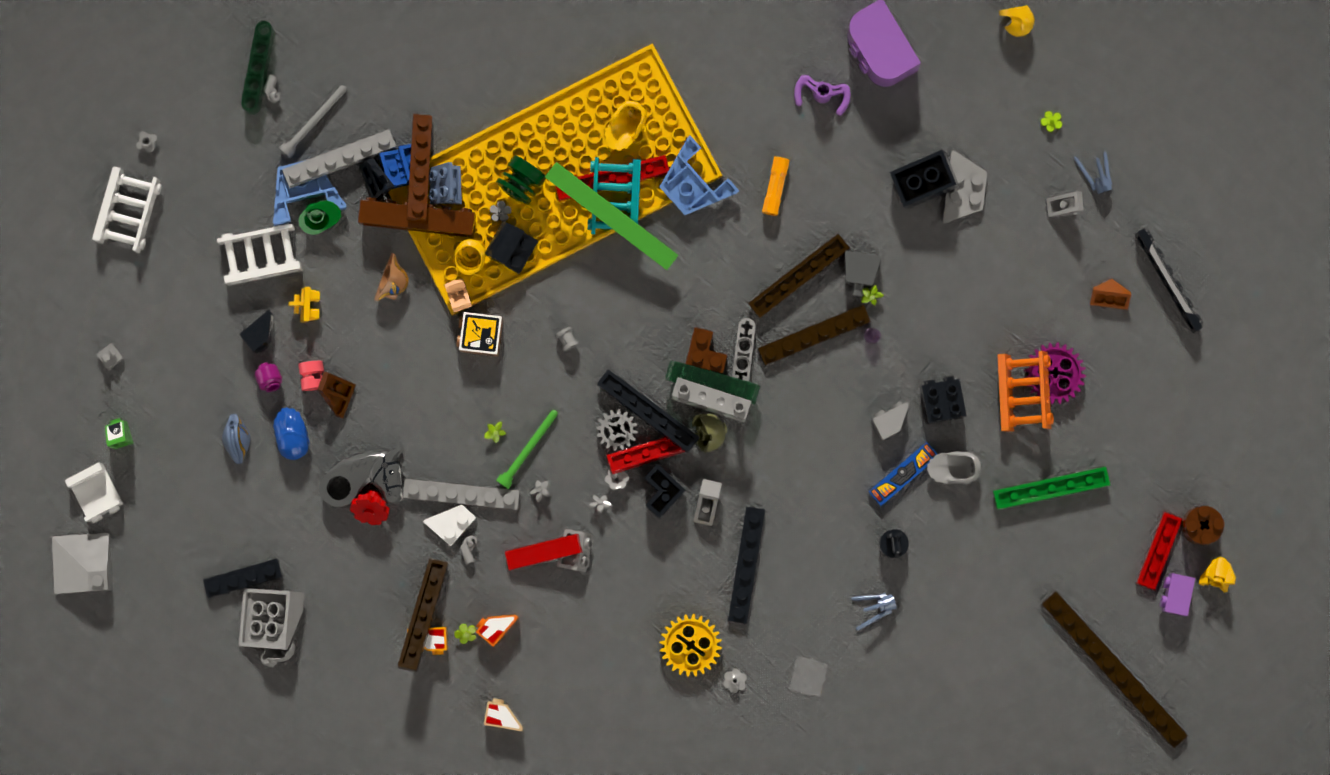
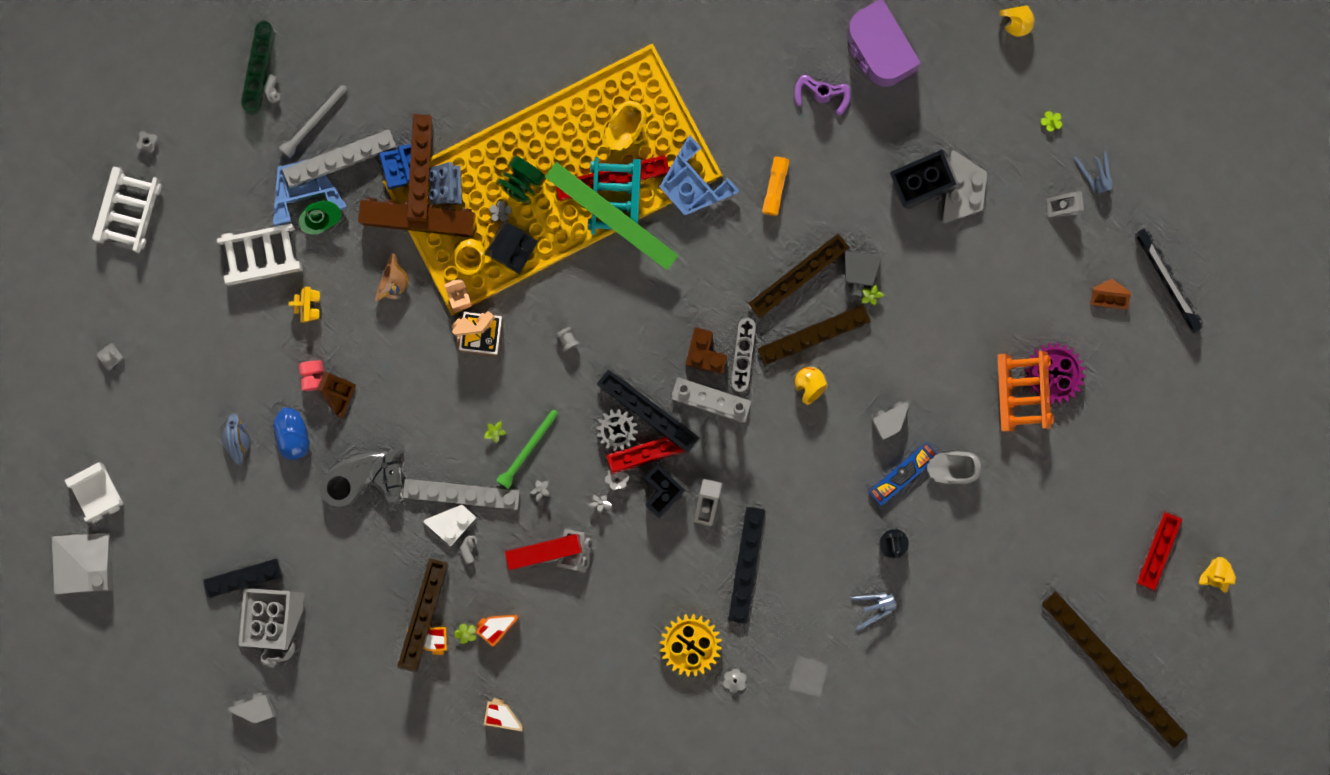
(118, 434): bright green slope -> none
(255, 710): none -> light grey slope
(259, 333): black slope -> none
(268, 377): magenta head -> none
(370, 508): red plant -> none
(375, 179): black wing -> none
(465, 327): none -> light nougat slope
(710, 430): olive cylinder -> none
(713, 380): clear green beam -> none
(813, 382): none -> yellow helmet
(872, 335): clear purple hinge -> none
(943, 400): black brick -> none
(1051, 488): green plate -> none
(1177, 594): medium lavender brick -> none
(1213, 522): reddish brown brick -> none

